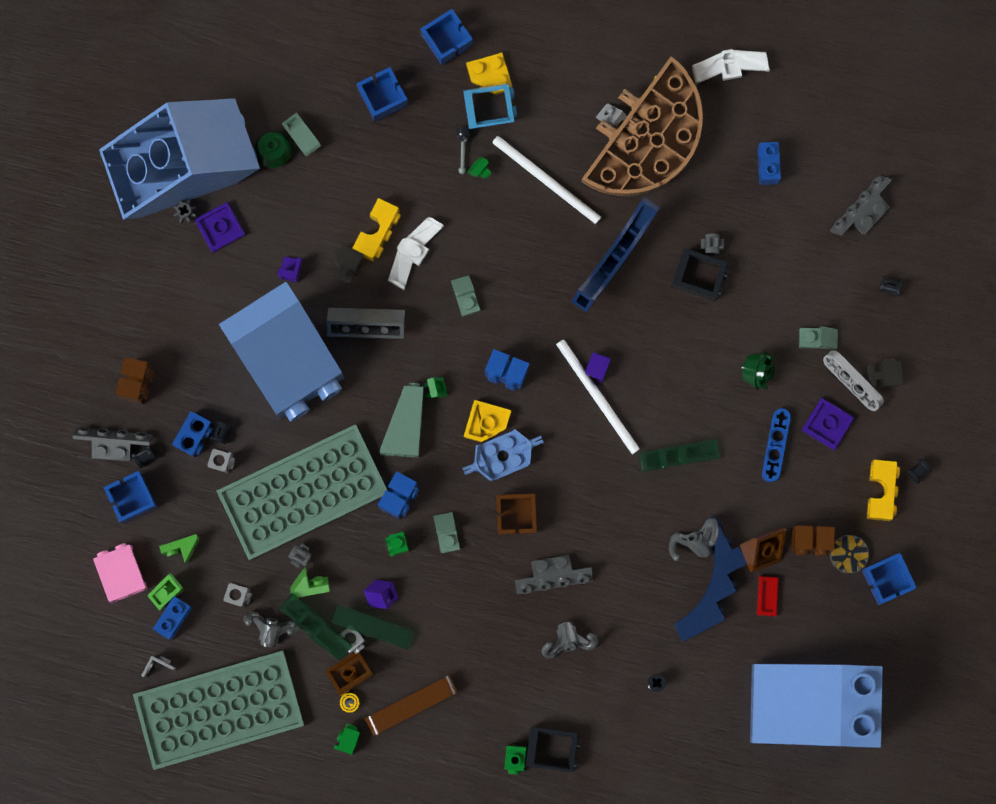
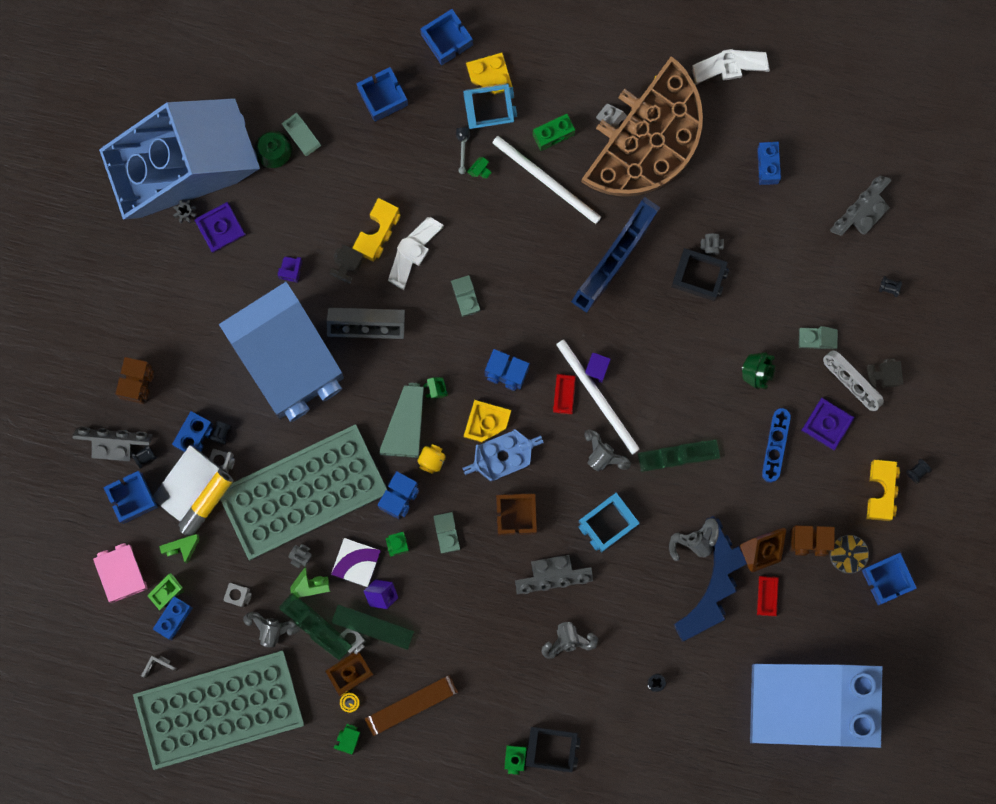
(192, 490): none -> door
(355, 562): none -> tile
(431, 459): none -> yellow head
(553, 132): none -> green brick
(564, 394): none -> red tile
(603, 453): none -> dark grey piece
(623, 510): none -> dark azure window

